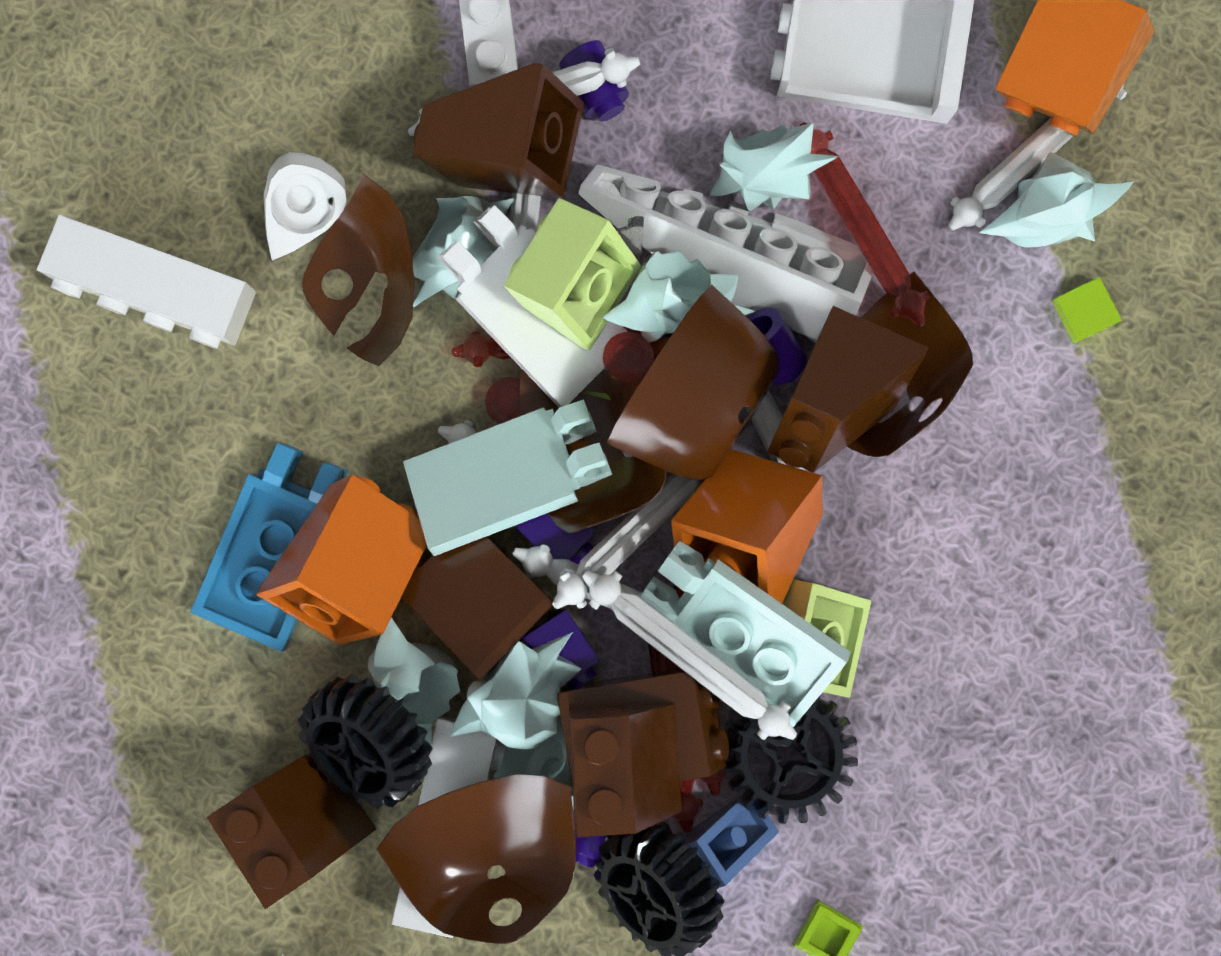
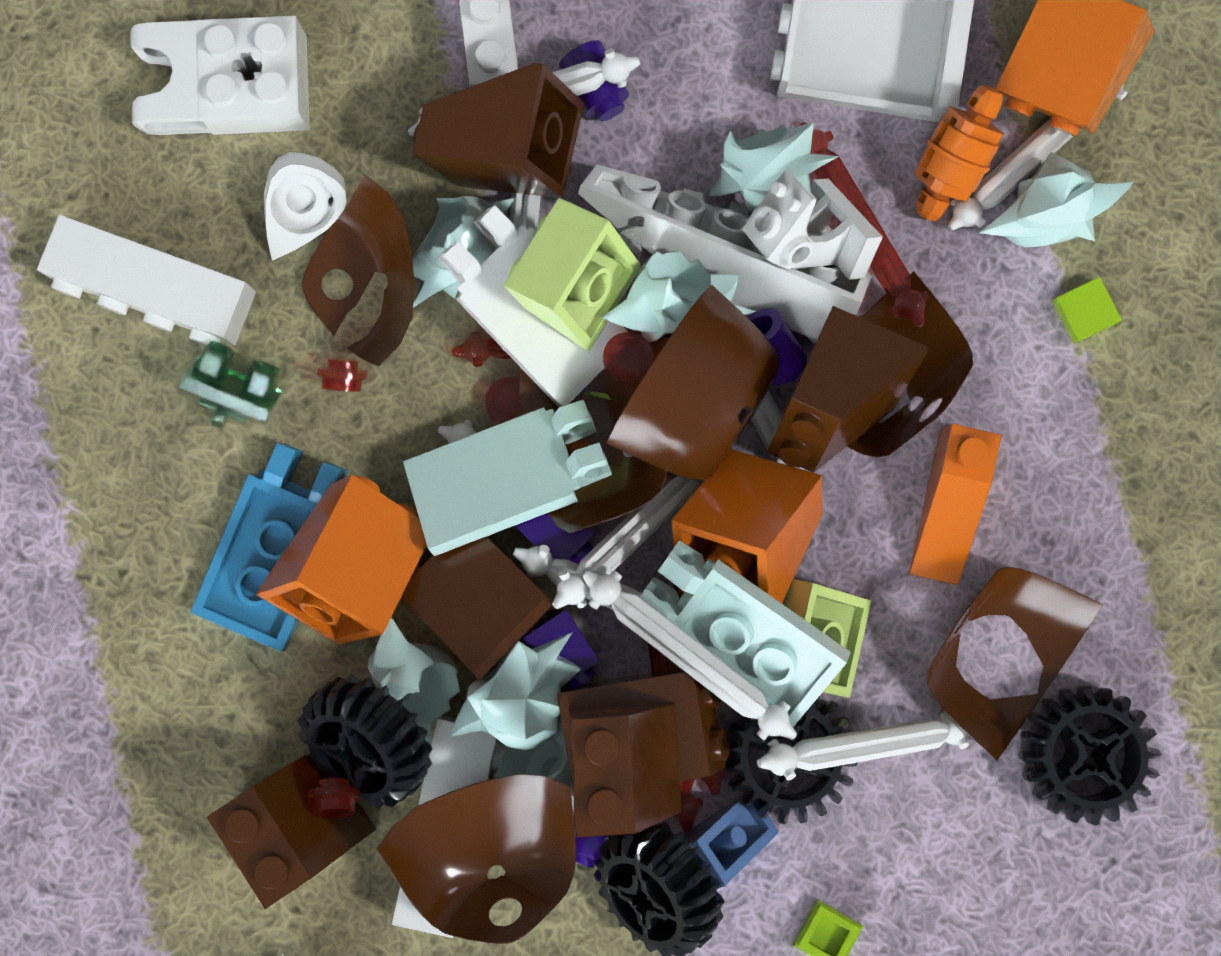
(211, 74): none -> white brick
(231, 392): none -> clear green hips
(333, 799): none -> clear red plate
(342, 375): none -> clear red plate
(795, 233): none -> white tile
(862, 745): none -> white wheel
(954, 501): none -> orange slope
(959, 153): none -> orange piece
(1054, 624): none -> reddish brown piece
(1124, 732): none -> black gear

